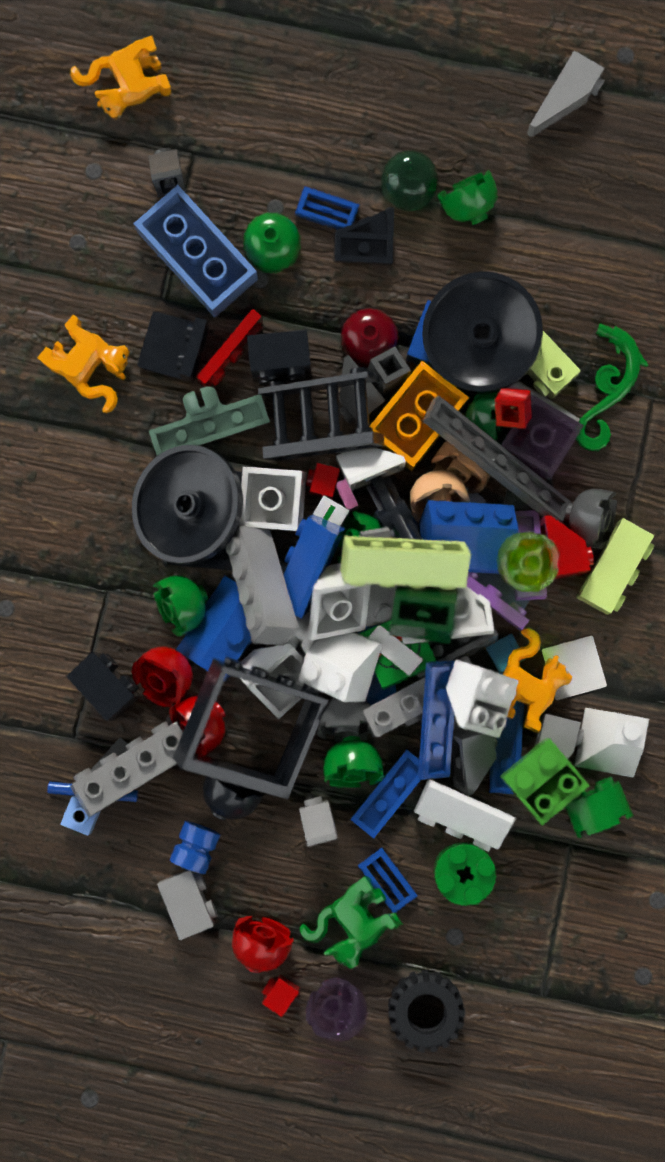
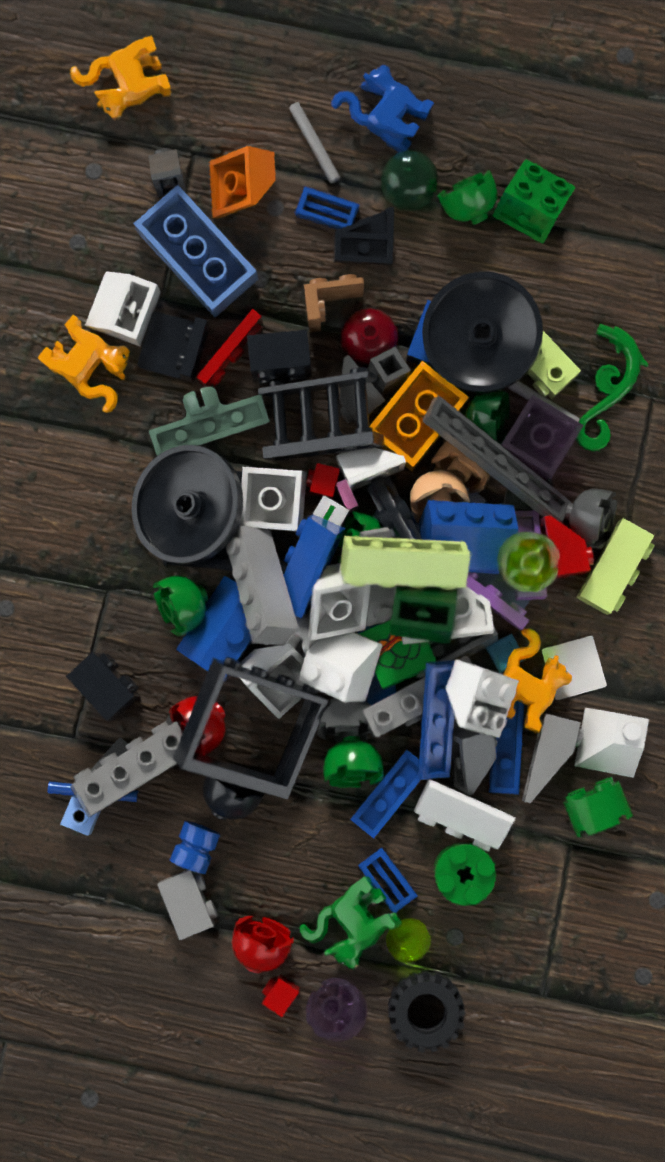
(123, 307): none -> white slope
(163, 675): red cylinder -> none
(240, 179): none -> orange slope
(271, 242): green cylinder -> none
(314, 142): none -> light grey bar
(317, 821): light grey slope -> none
(320, 291): none -> medium nougat bracket
(387, 116): none -> blue animal
(396, 650): white sticker -> none
(408, 941): none -> clear neon green plate
(513, 408): red plate -> none
(533, 201): none -> green bracket
(544, 780): bright green slope -> none
(571, 90): light grey slope -> none

